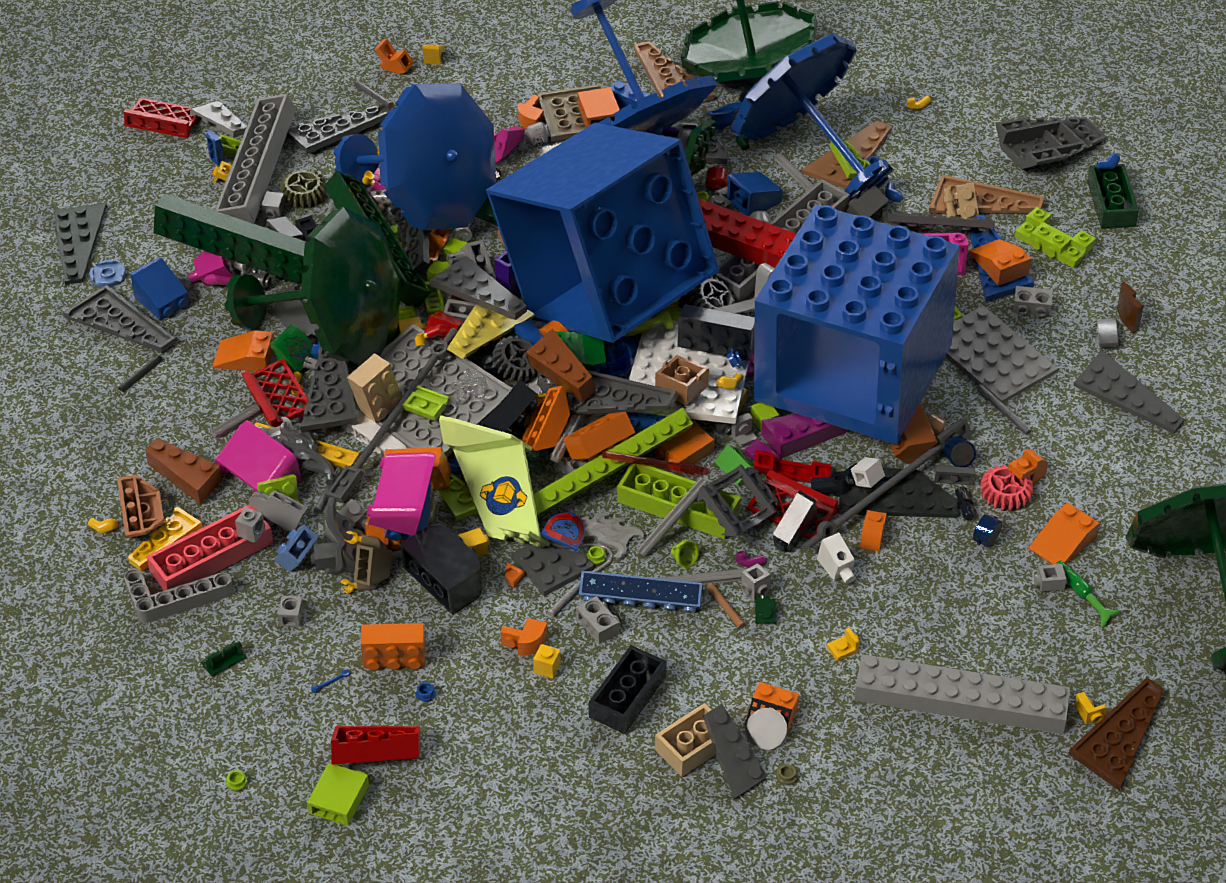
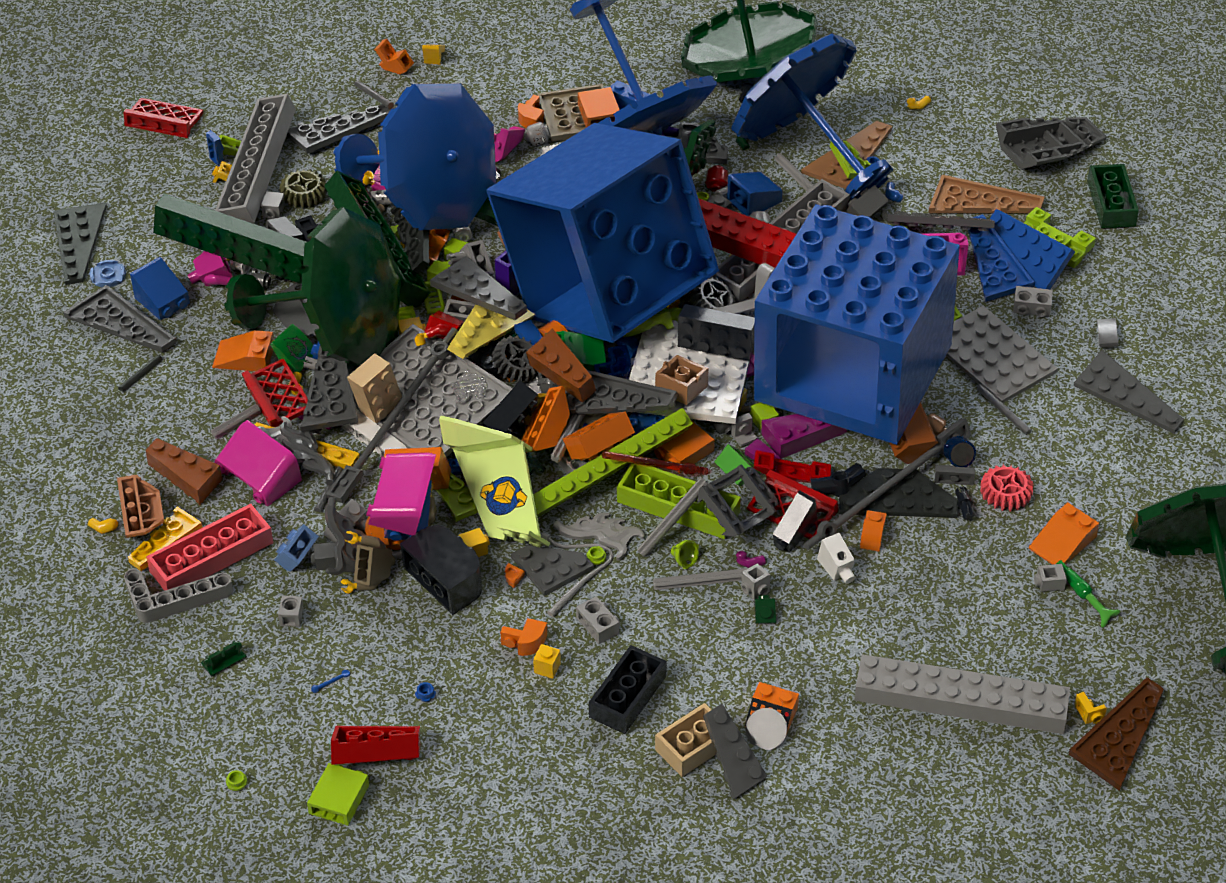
(220, 116): light grey wing -> none
(250, 525): light grey brick -> none
(279, 509): light grey hinge -> none
(286, 485): lime plate -> none
(393, 646): orange brick -> none
(426, 403): lime plate -> none
(565, 529): shield -> none
(641, 590): dark blue brick -> none
(661, 69): medium nougat wing -> none
(724, 115): blue piece -> none
(725, 605): medium nougat bar -> none
(729, 382): yellow arm -> none
(734, 358): blue plate -> none
(786, 774): olive plate -> none
(844, 646): yellow bracket -> none
(867, 472): white brick -> none
(966, 200): tan plate -> none
(987, 530): clear blue piece -> none
(1002, 261): orange slope -> none
(1029, 465): orange brick -> none
(1036, 252): none -> blue wing
(1110, 163): blue arm -> none
(1129, 308): reddish brown slope -> none

